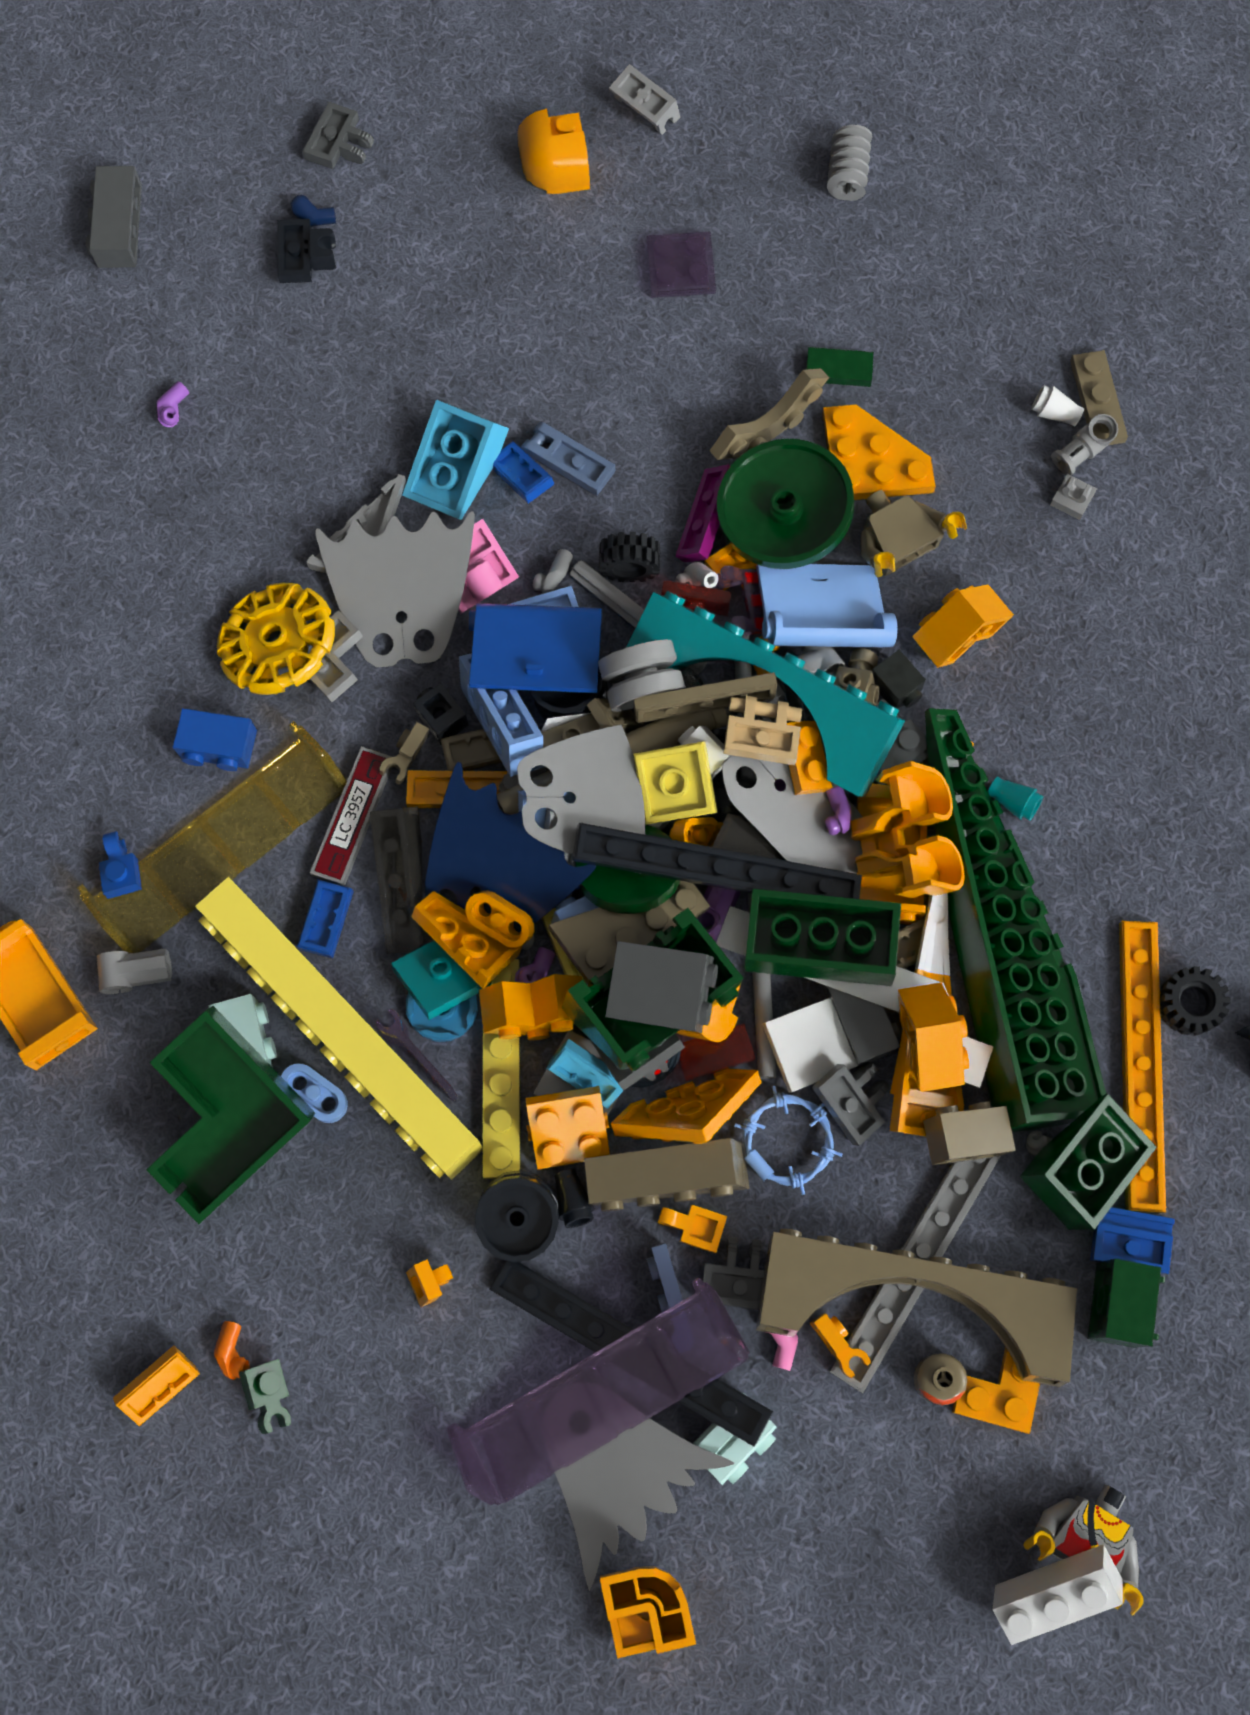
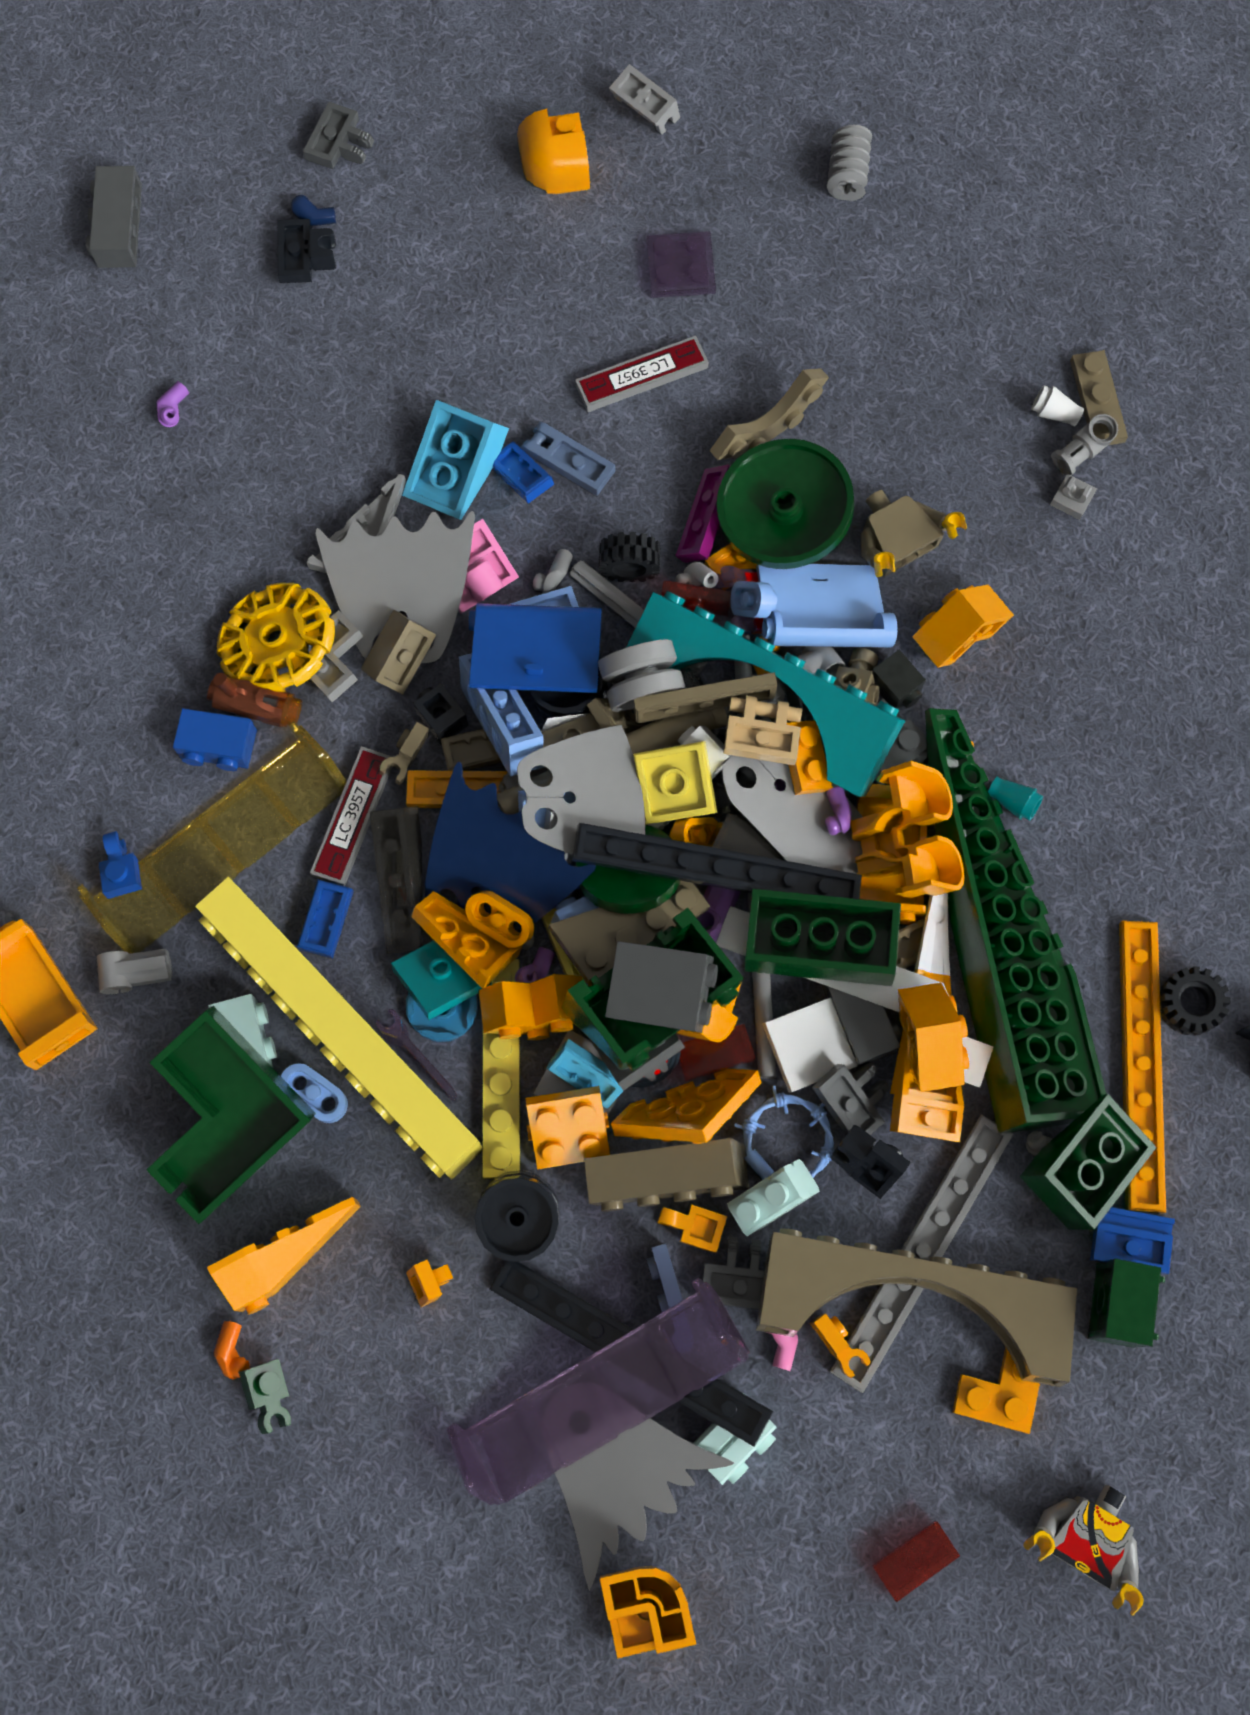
(156, 1385): light orange plate -> none
(254, 702): none -> copper piece
(262, 1270): none -> light orange wedge
(398, 652): none -> dark tan panel
(572, 1200): black cone -> none
(641, 373): none -> tile
(752, 599): none -> light blue plate
(773, 1197): none -> light aqua brick
(842, 366): dark green tile -> none
(870, 1165): none -> black plate
(876, 454): light orange plate -> none
(915, 1561): none -> clear red plate
(926, 1379): dark tan head -> none
(968, 1134): dark tan brick -> none
(1058, 1594): white brick -> none

